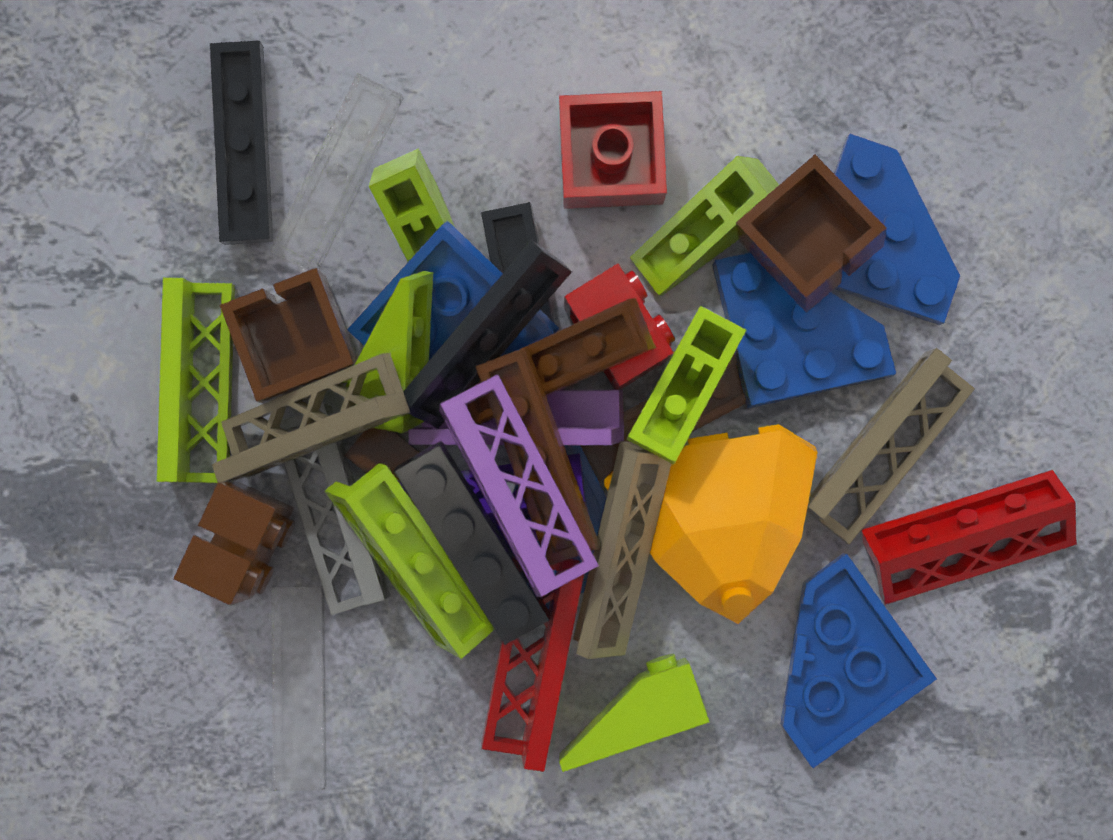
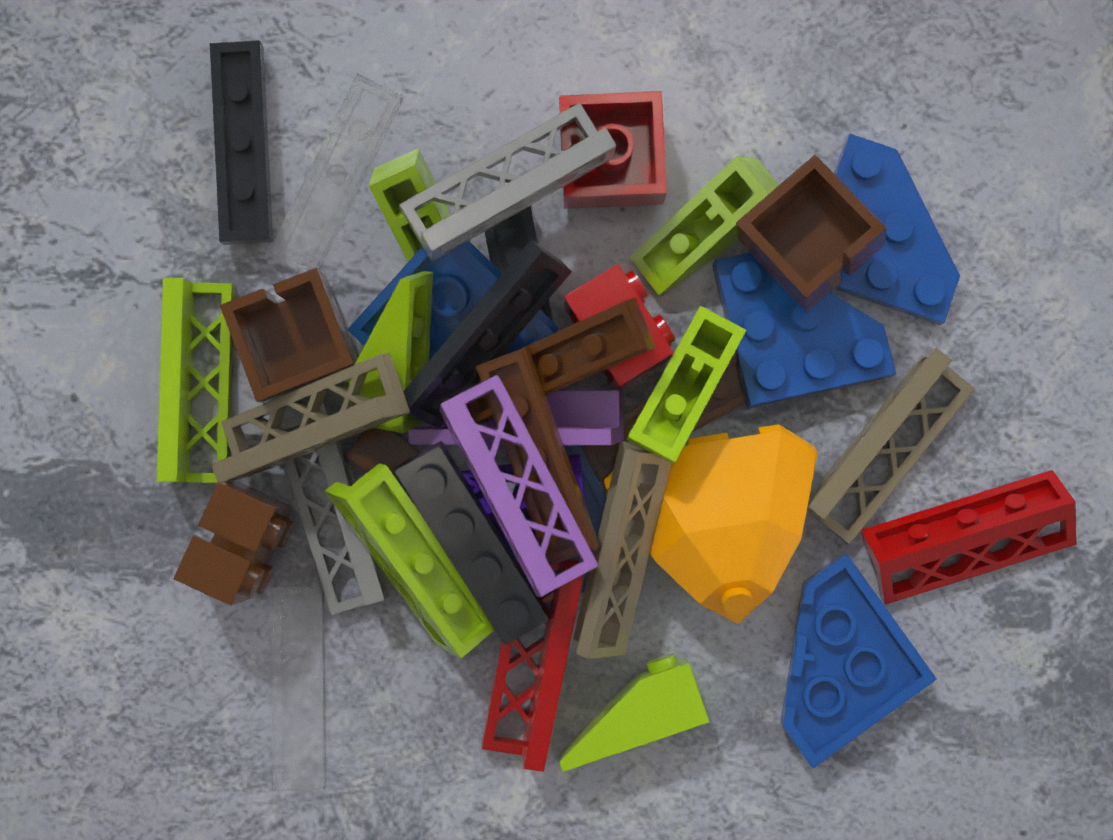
(518, 192): none -> light grey fence

